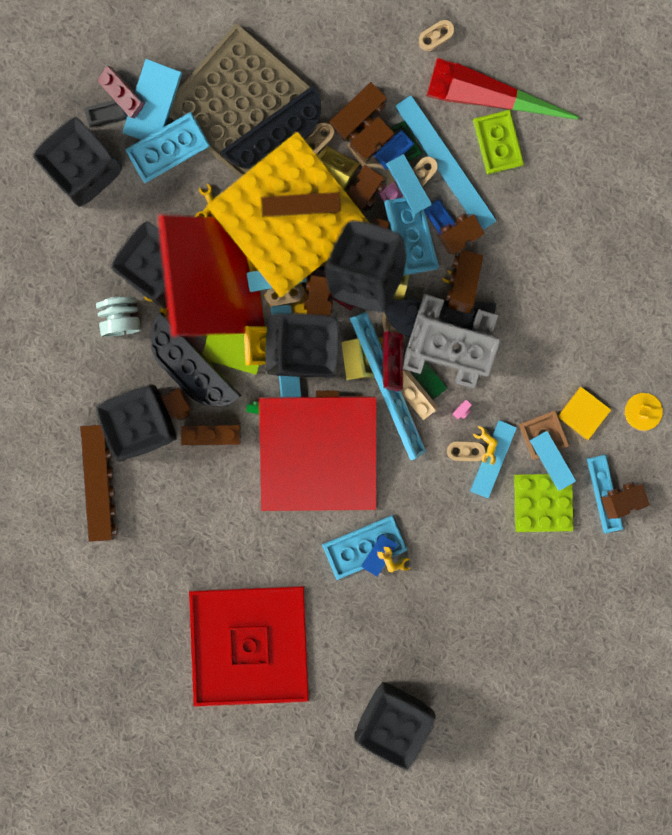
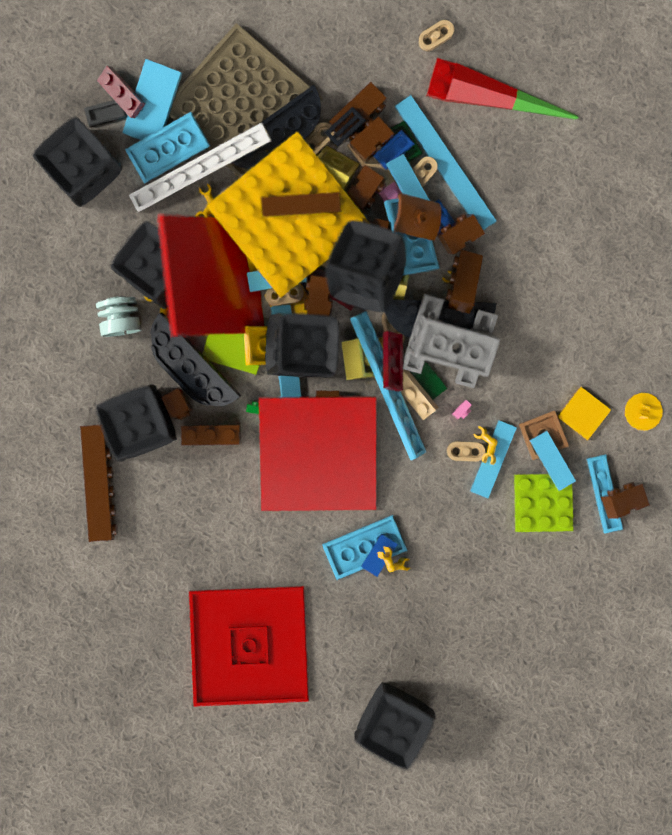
(200, 167): none -> white plate
(333, 137): none -> black tile
(418, 217): none -> dark orange shield
(498, 142): lime tile -> none

